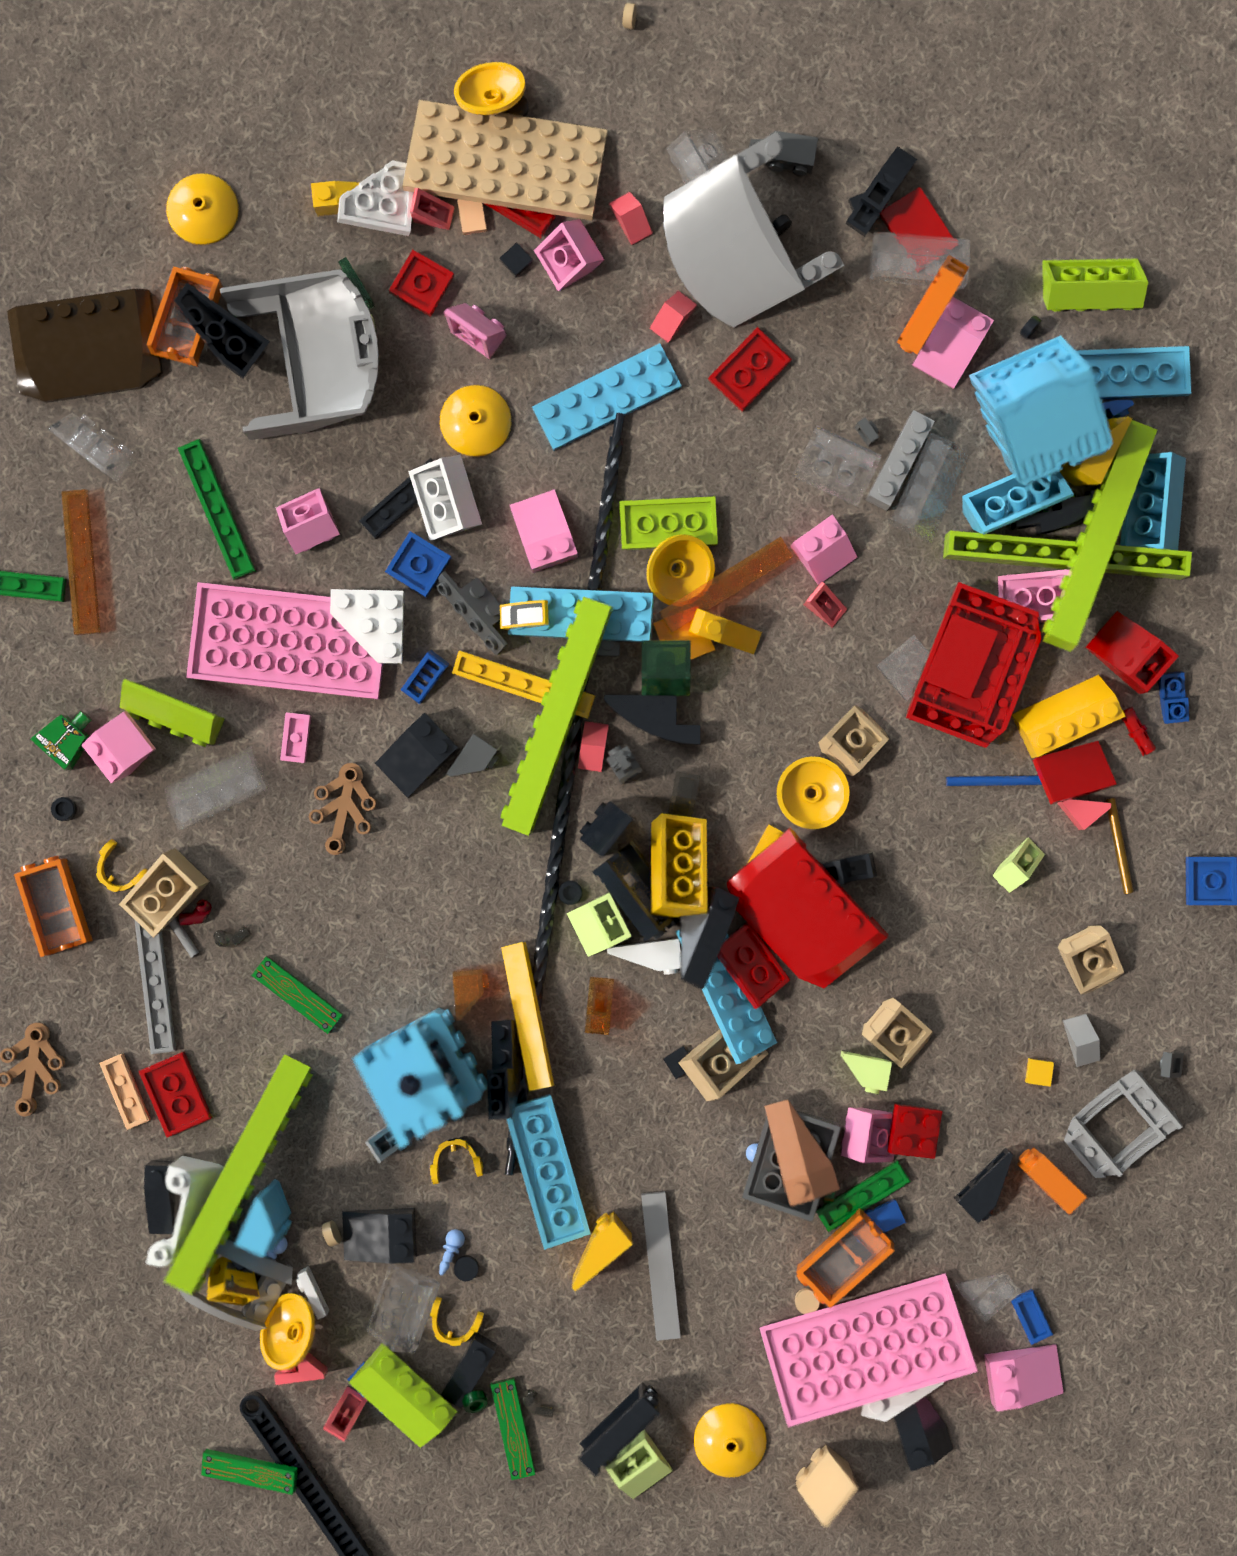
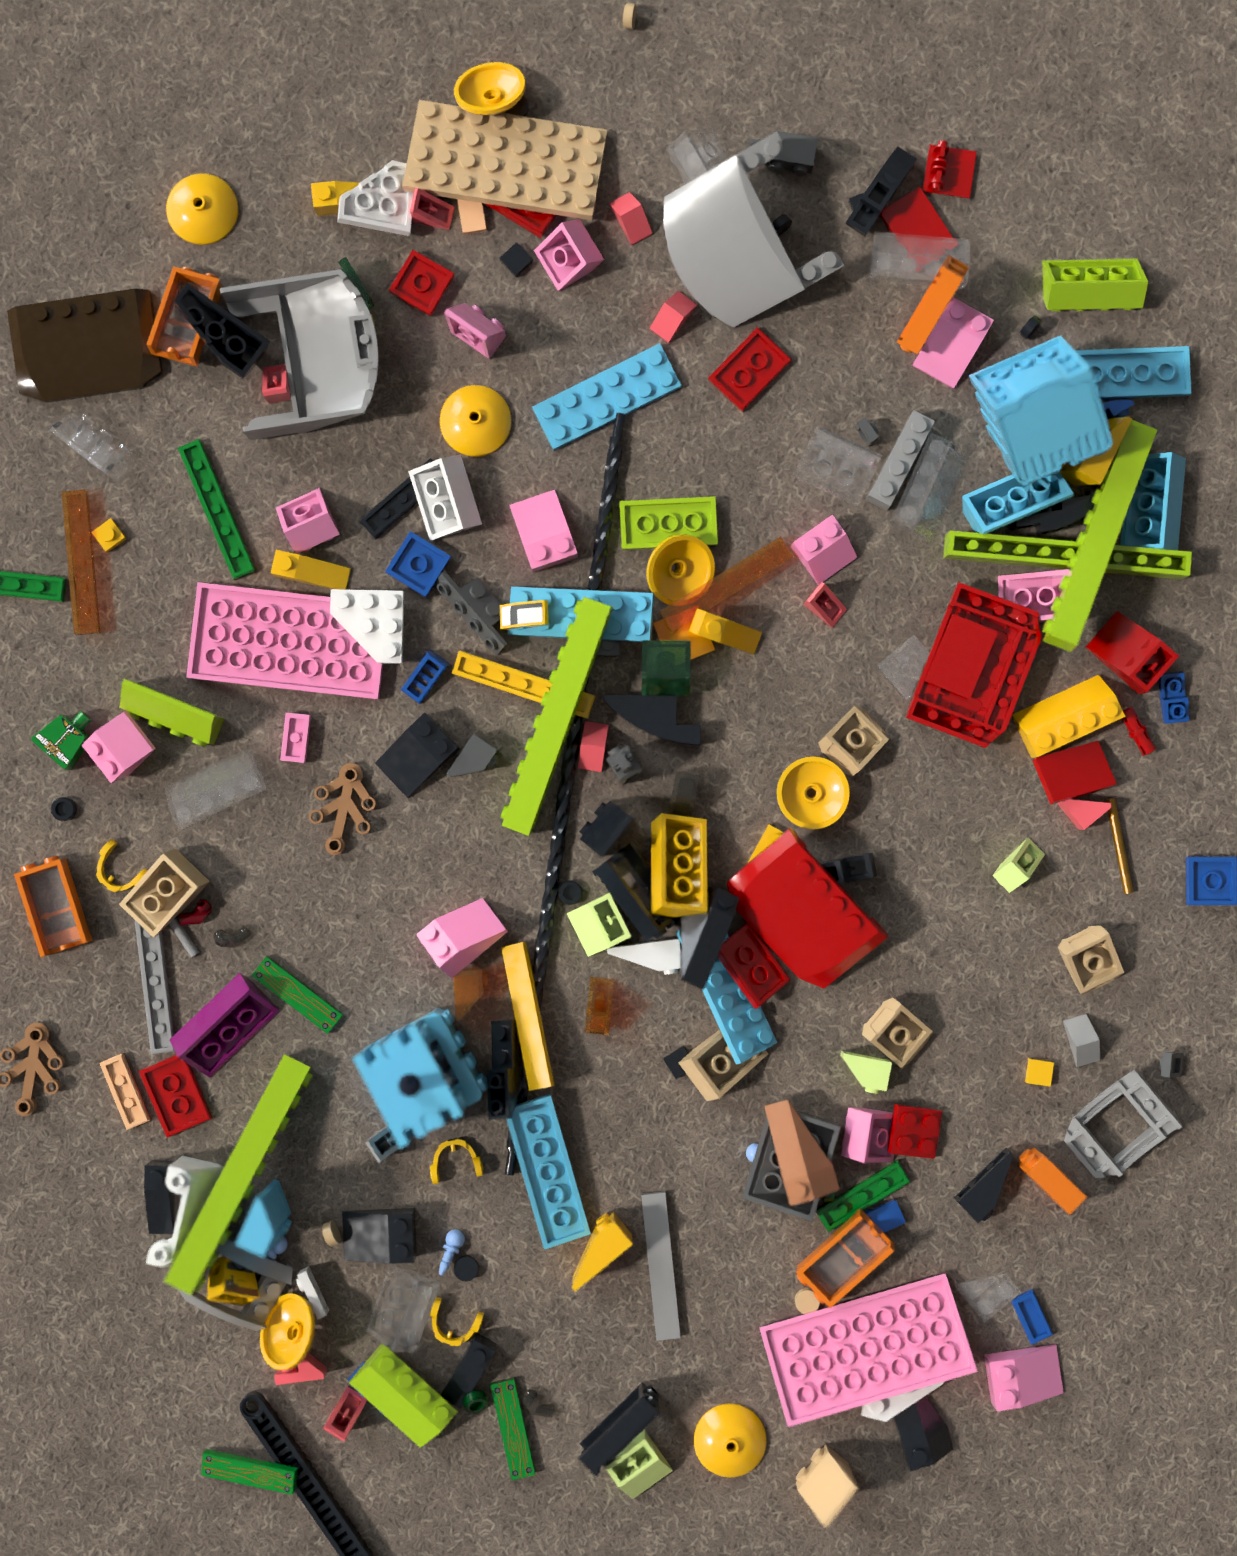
(109, 535): none -> yellow plate
(223, 1025): none -> magenta slope
(275, 384): none -> coral slope
(309, 570): none -> yellow slope
(461, 936): none -> bright pink slope
(949, 170): none -> red hinge
(992, 780): blue bar -> none

